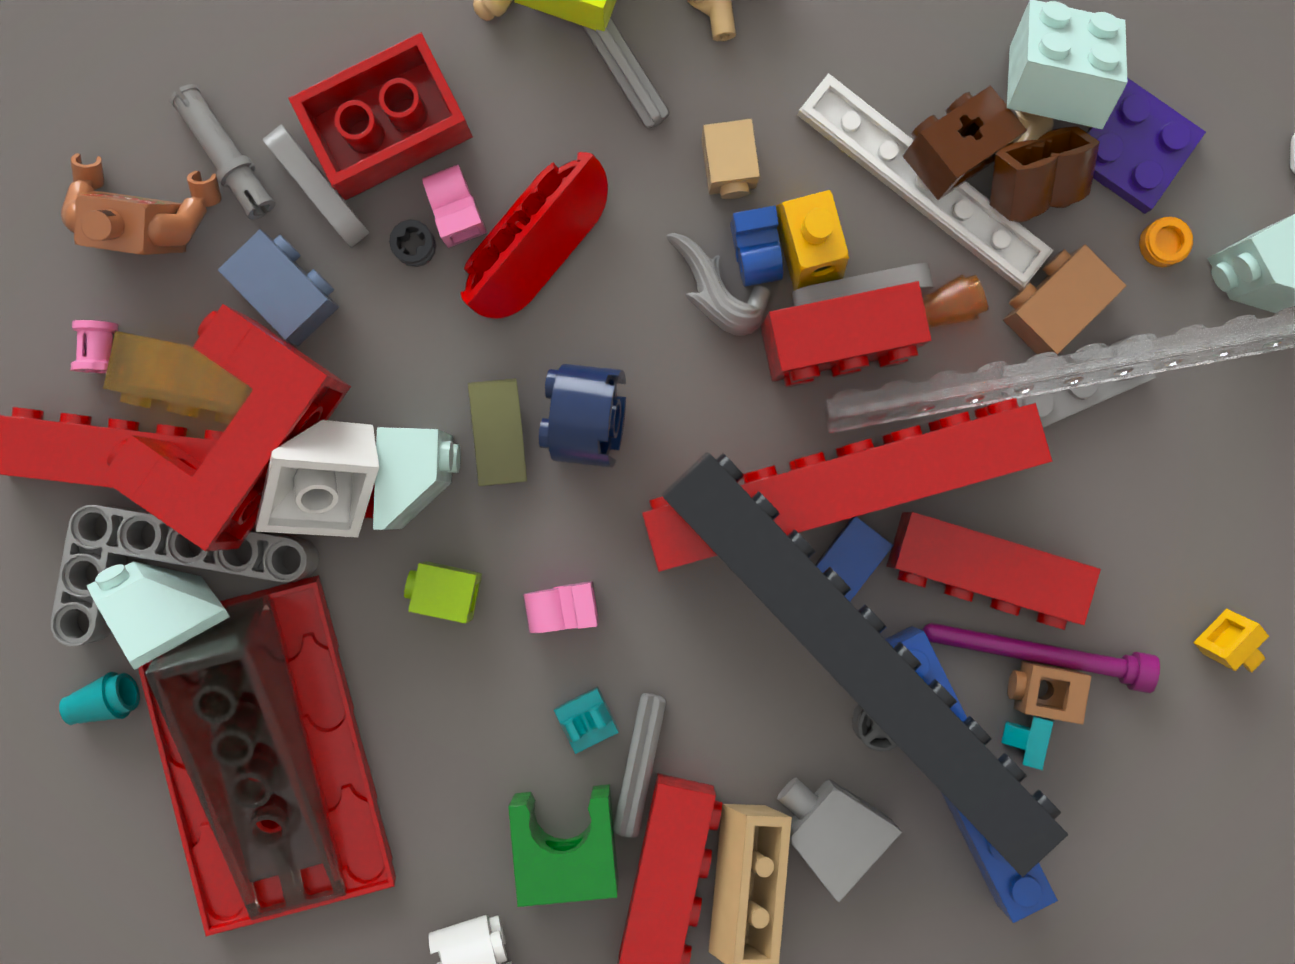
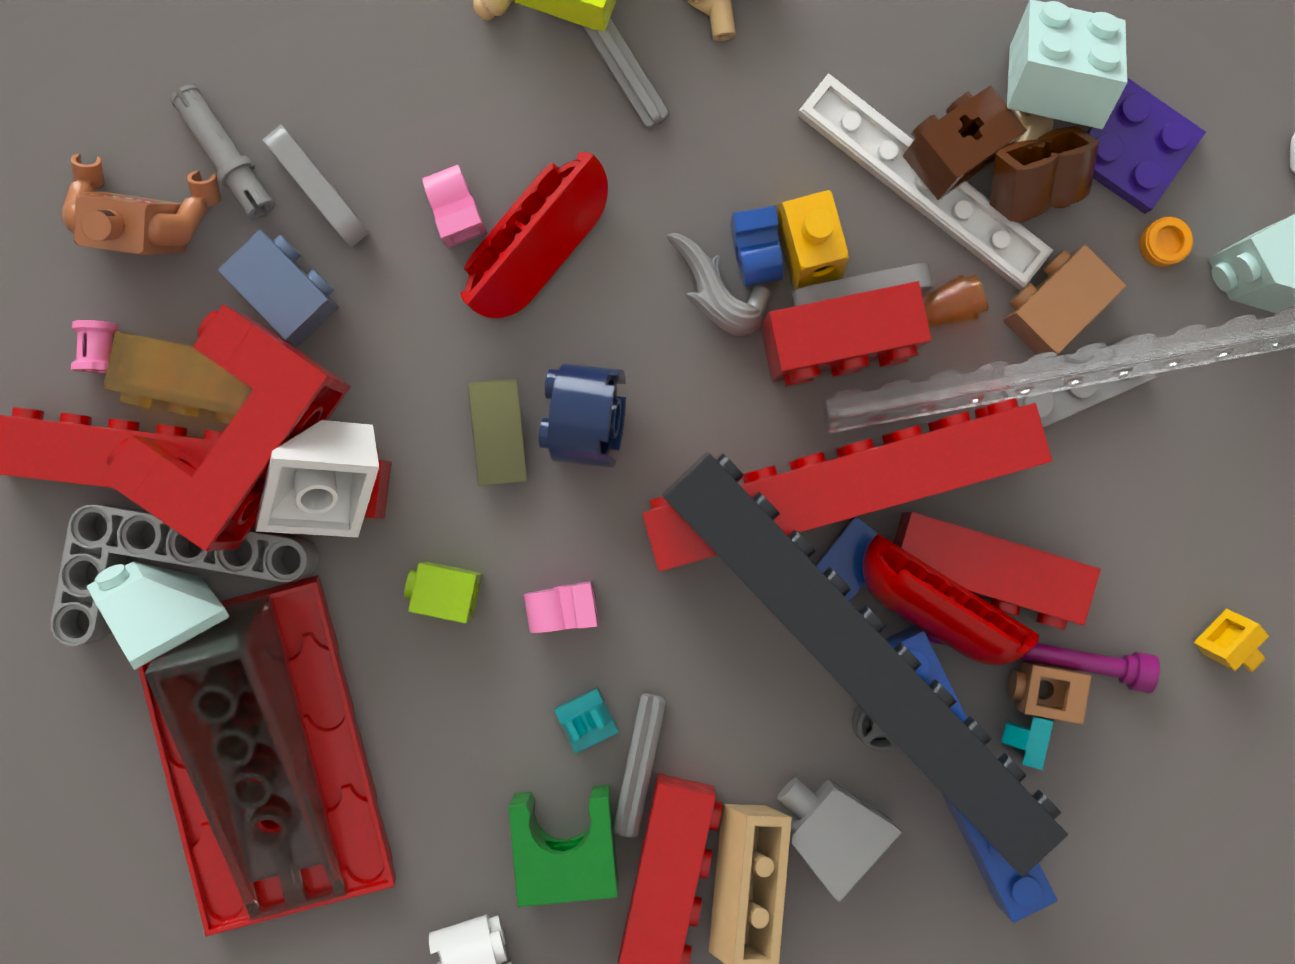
(101, 700): teal cone -> none
(380, 117): red brick -> none
(401, 234): black bush -> none
(411, 473): light aqua slope -> none
(730, 158): tan brick -> none
(943, 606): none -> red brick

